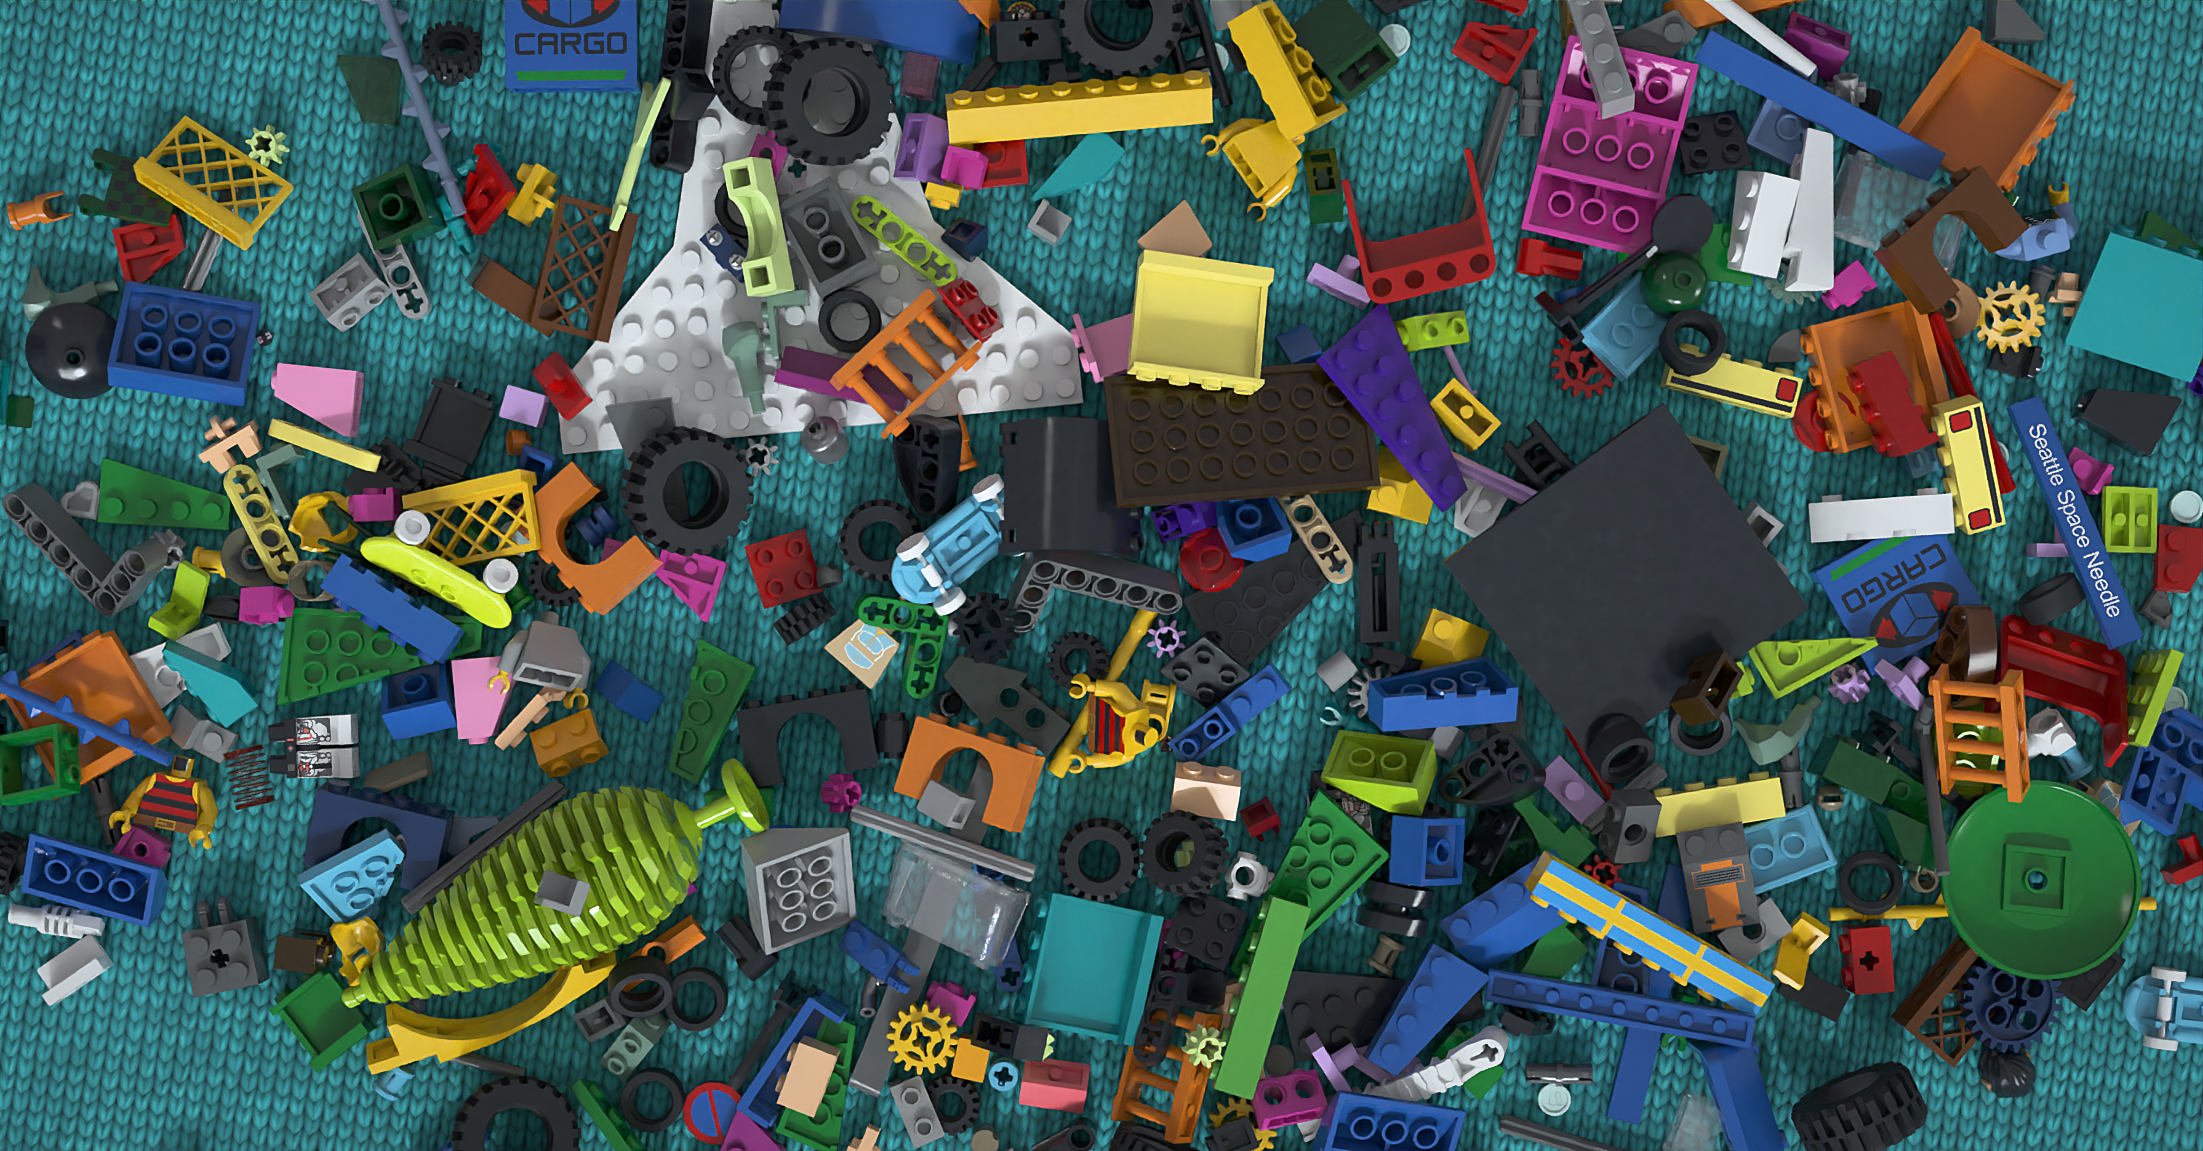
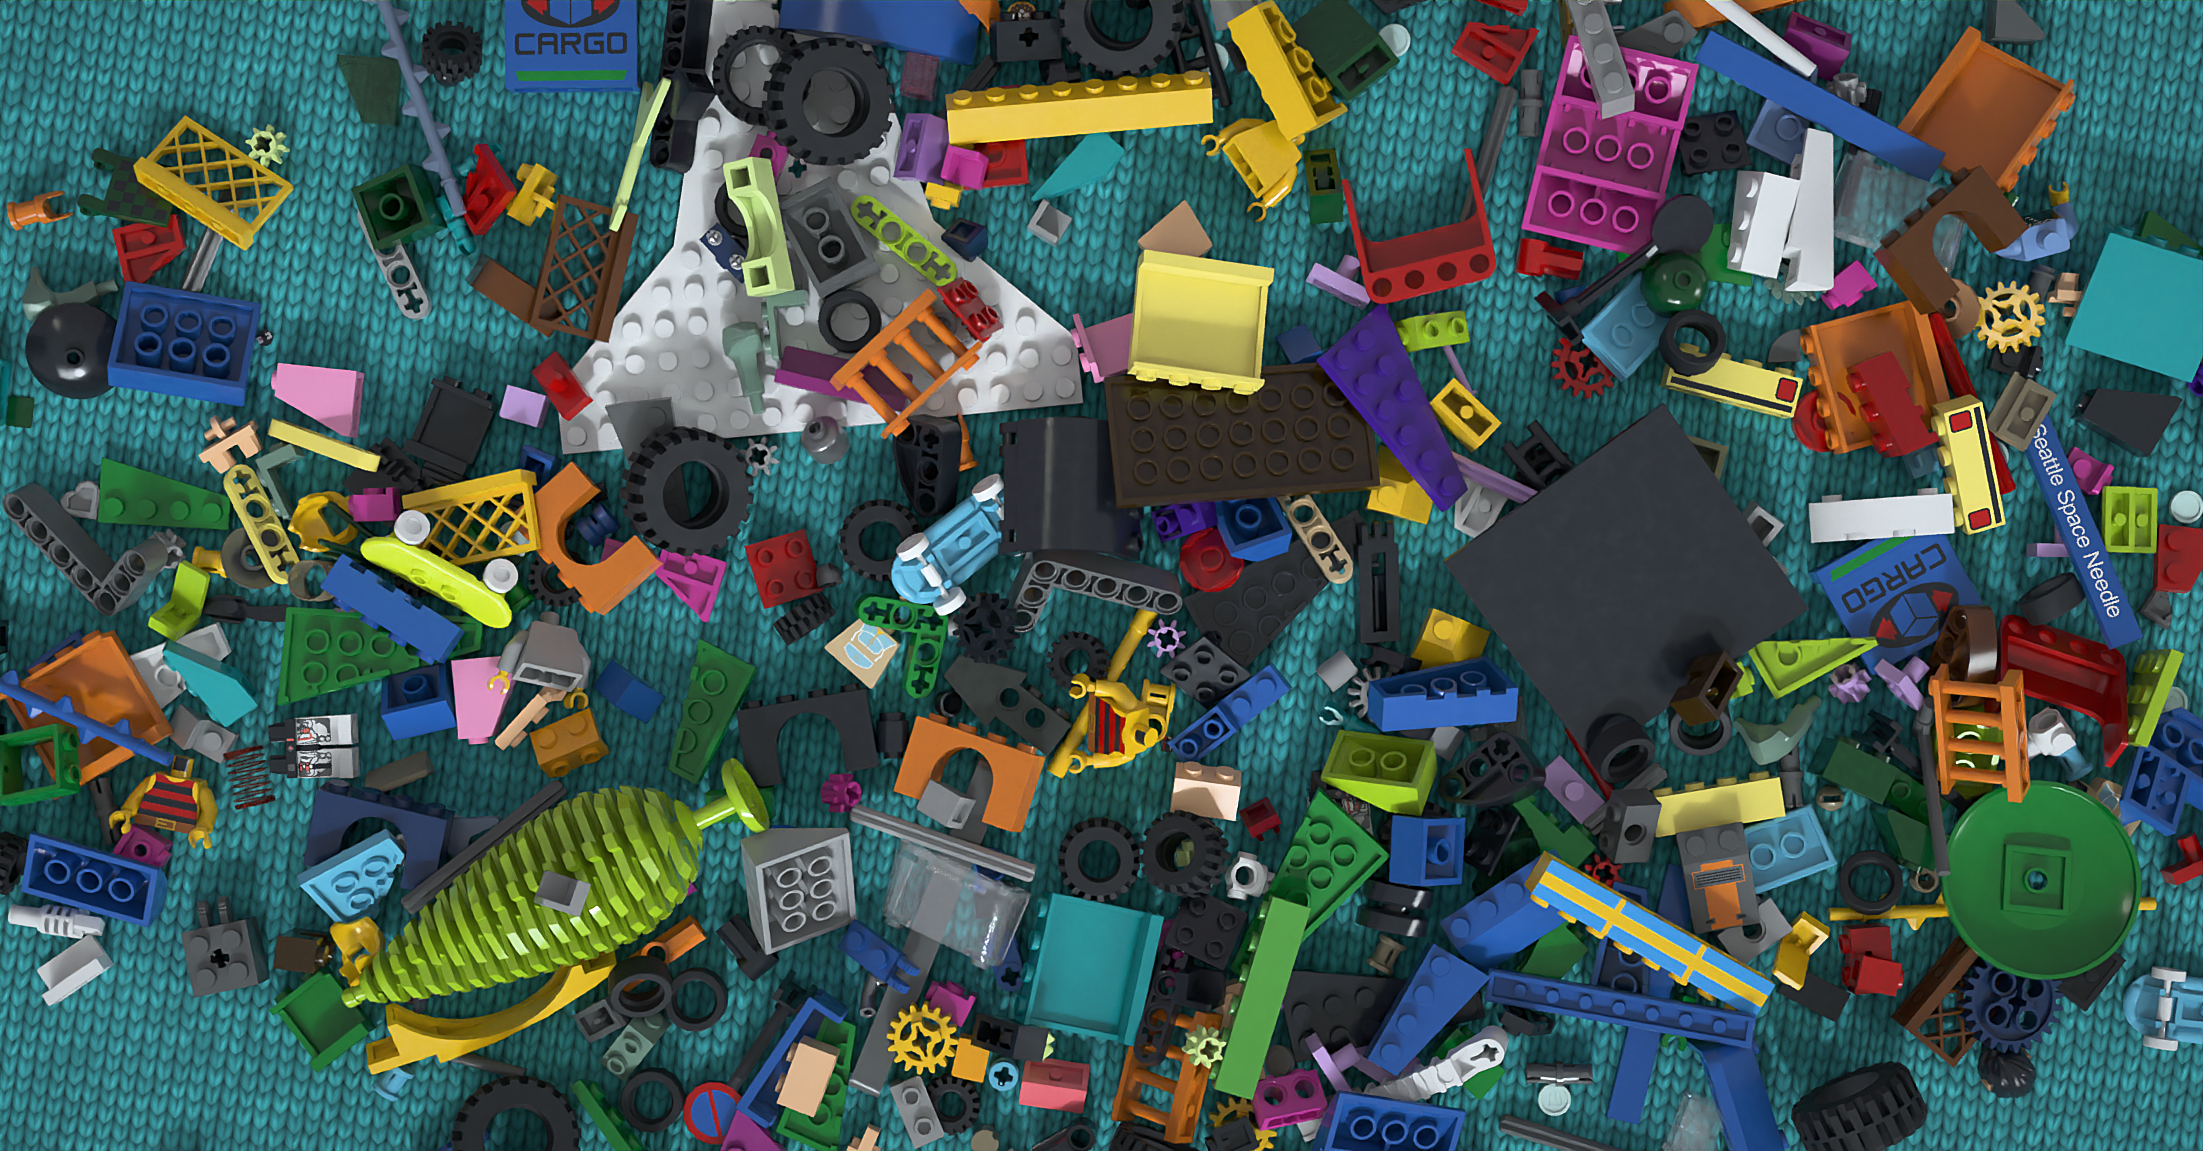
(265, 604): dark pink brick -> none
(350, 293): light grey bracket -> none
(516, 440): orange hinge -> none
(1876, 974): none -> red brick
(2019, 411): none -> dark tan plate

